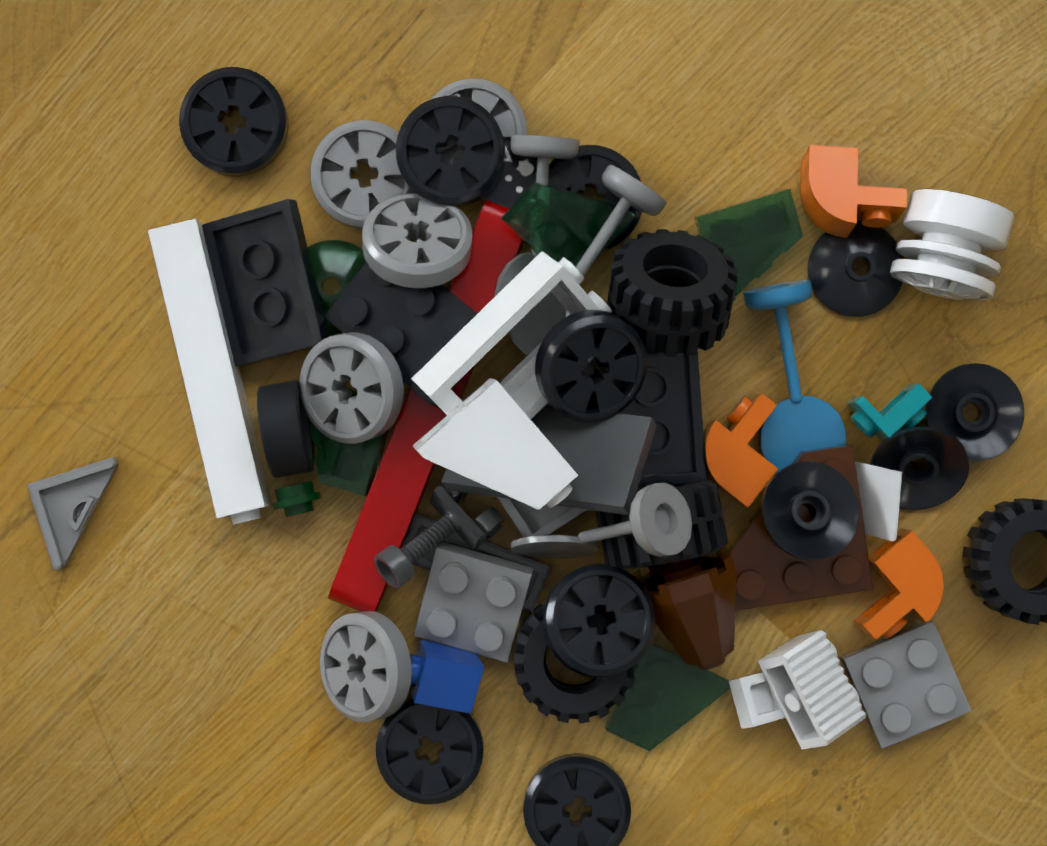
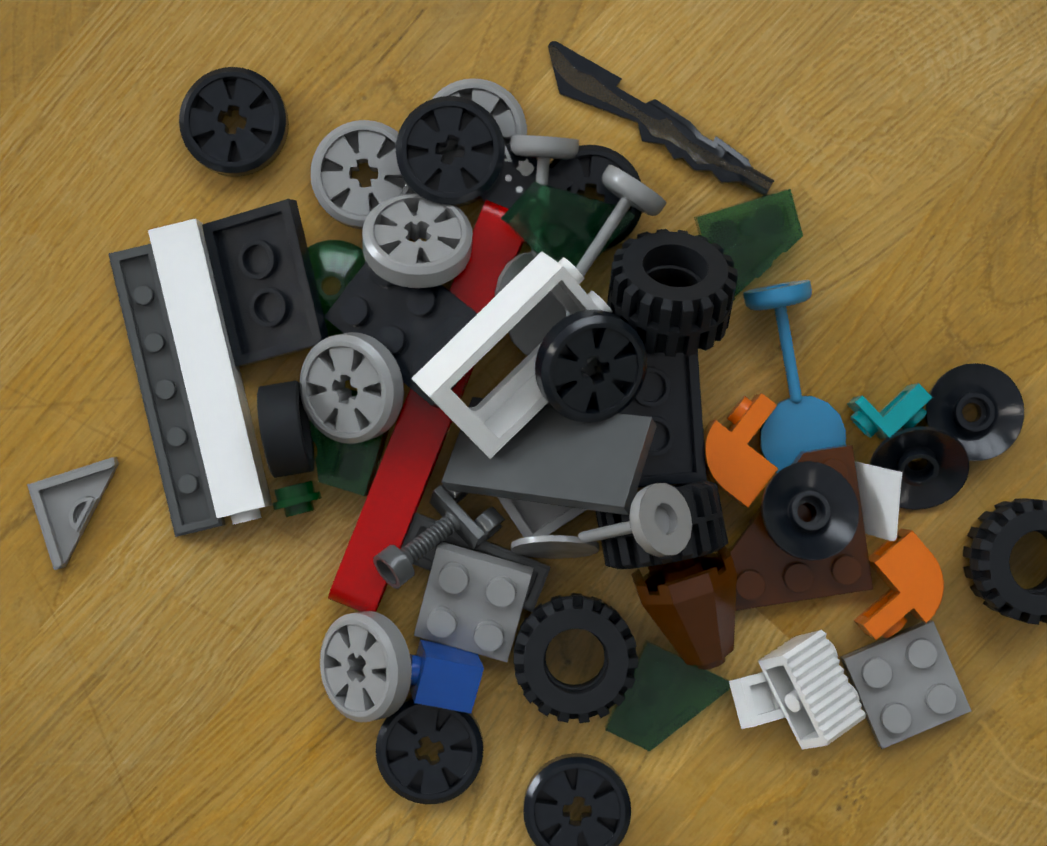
(163, 391): none -> dark grey tile
(499, 448): white slope -> none
(622, 641): black wheel -> none
(657, 123): none -> black sword
(836, 200): orange brick -> none
(836, 282): black dish -> none
(954, 235): white wheel -> none

